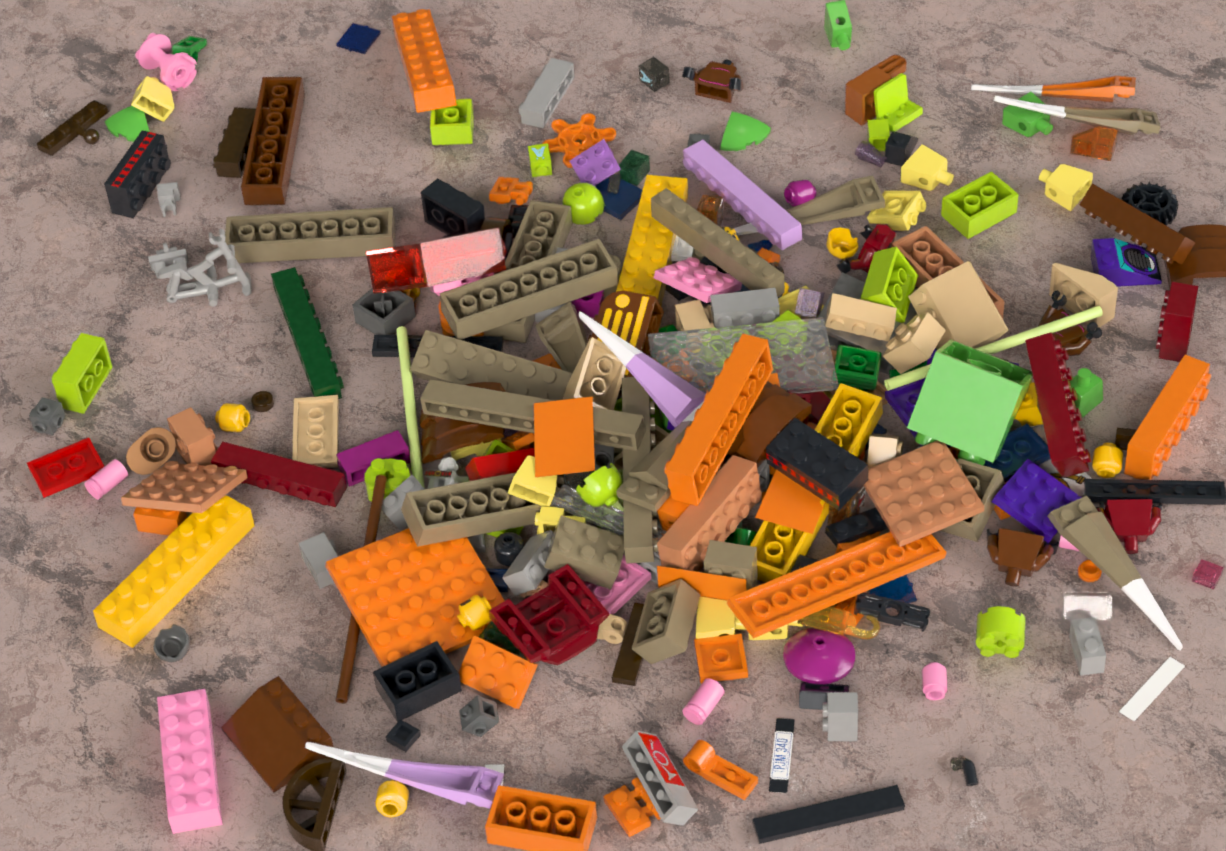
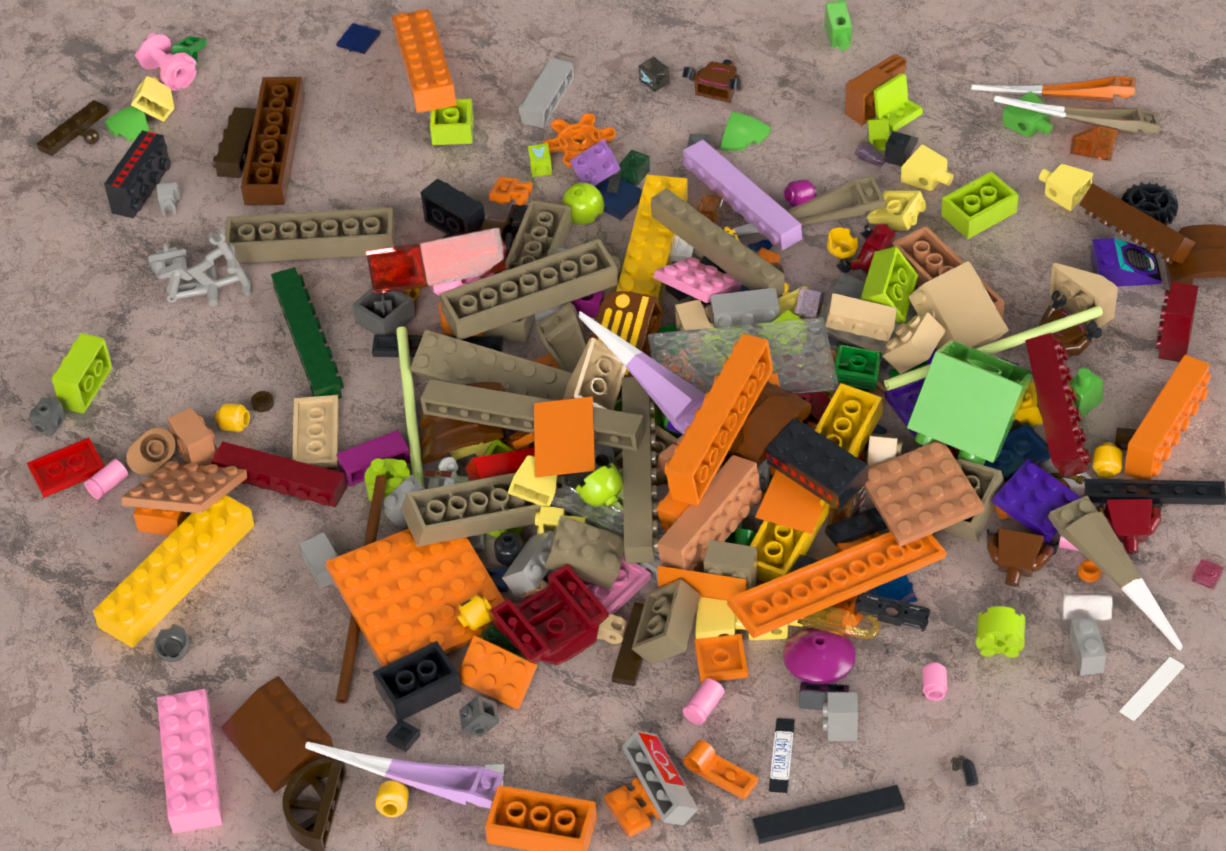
(647, 480): dark tan plate -> none

